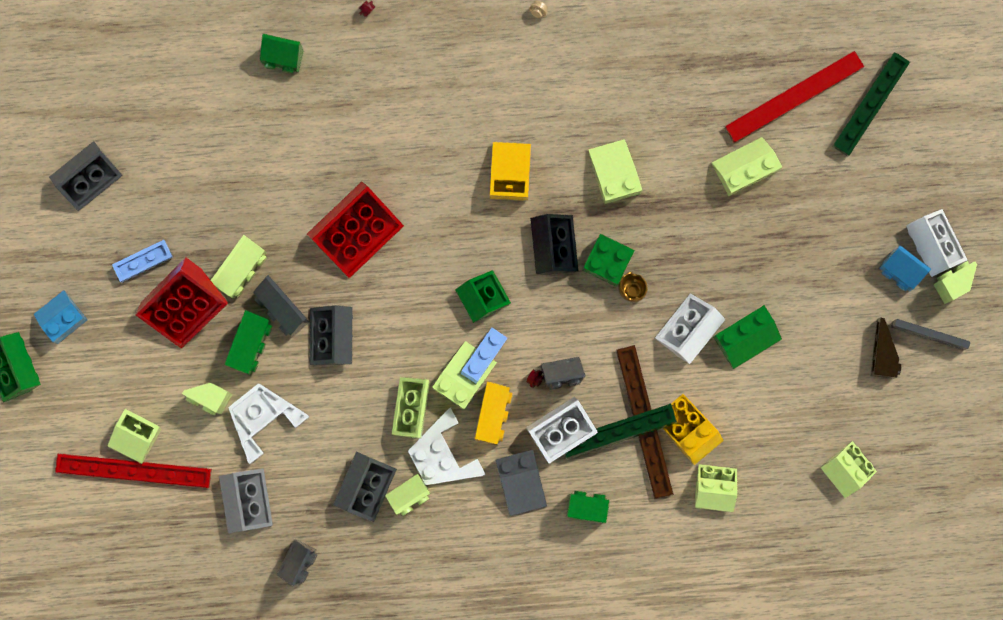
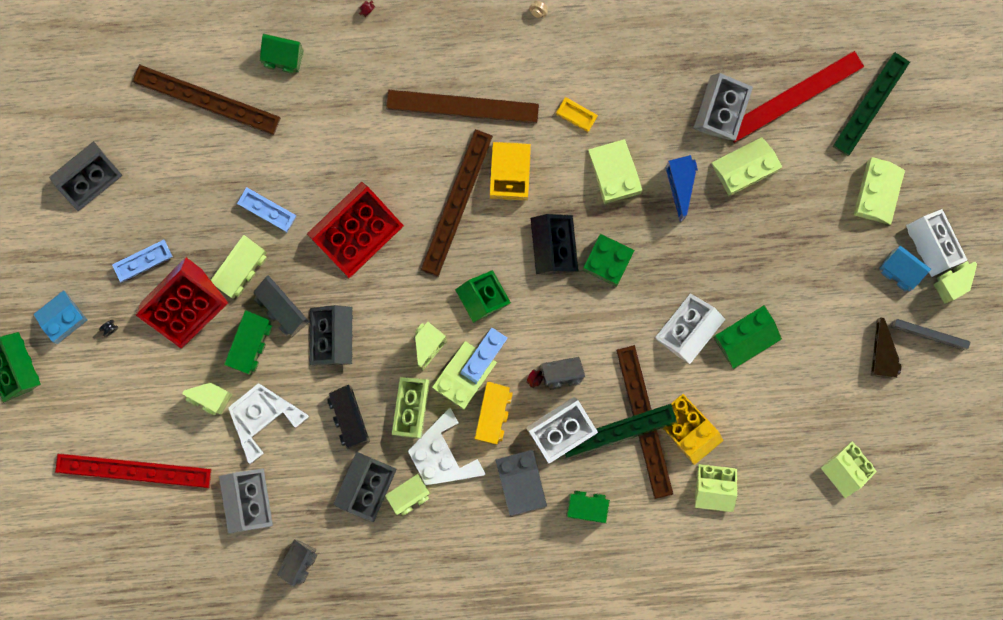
(108, 328): none -> black bush
(133, 436): yellowish green slope -> none
(206, 99): none -> reddish brown tile
(266, 209): none -> light blue plate
(348, 417): none -> black slope
(428, 343): none -> yellowish green slope
(456, 203): none -> reddish brown tile
(462, 106): none -> reddish brown tile
(576, 114): none -> yellow tile
(633, 287): pearl gold hair -> none
(681, 178): none -> blue slope
(723, 107): none -> light grey slope
(879, 191): none -> yellowish green slope

